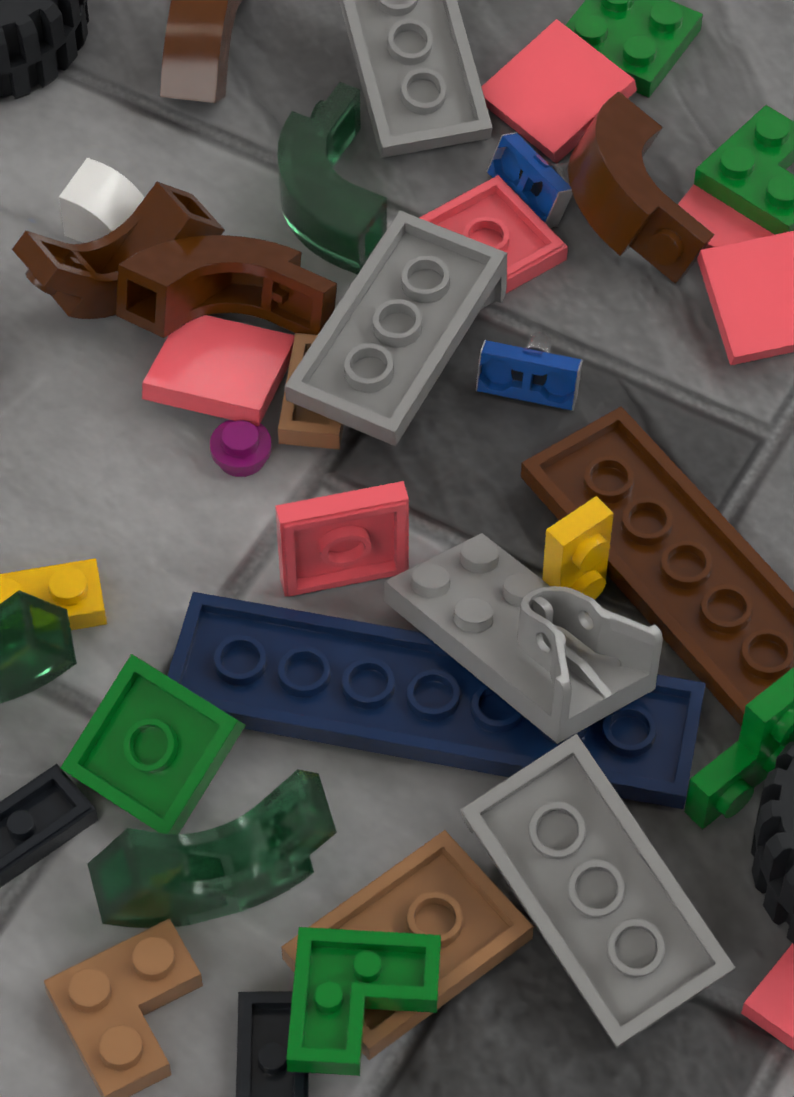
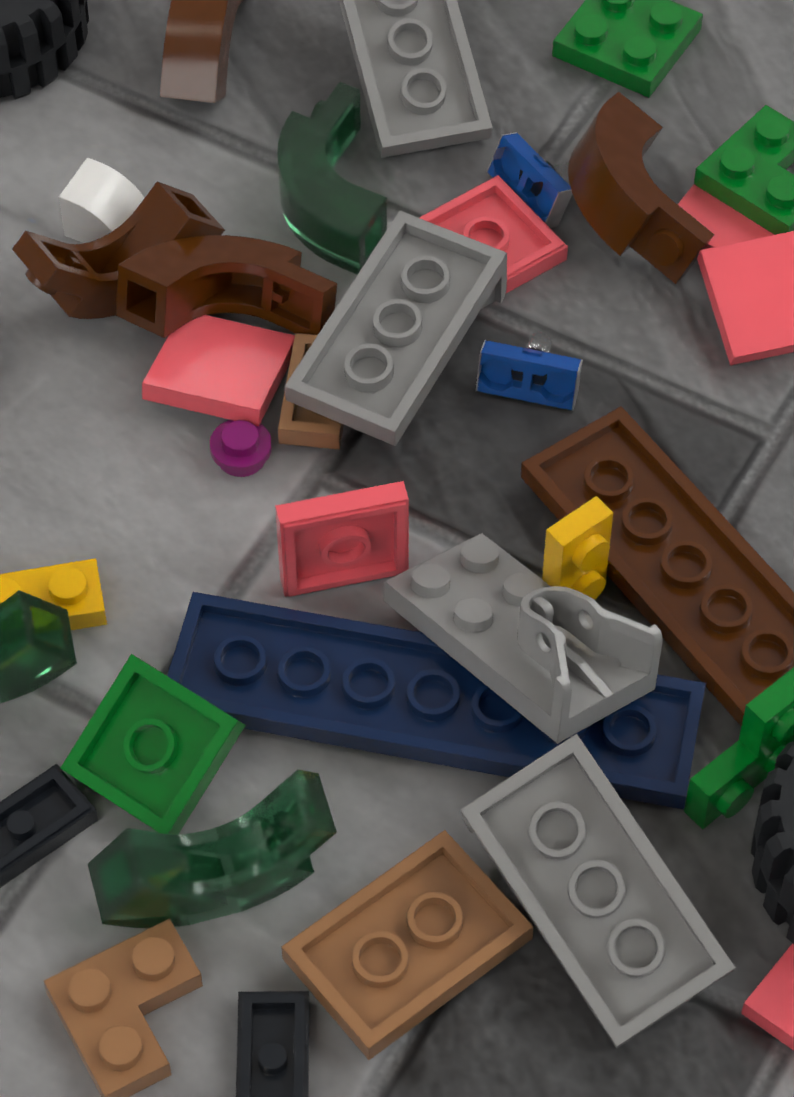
(342, 976): green plate -> none
(555, 90): coral tile -> none

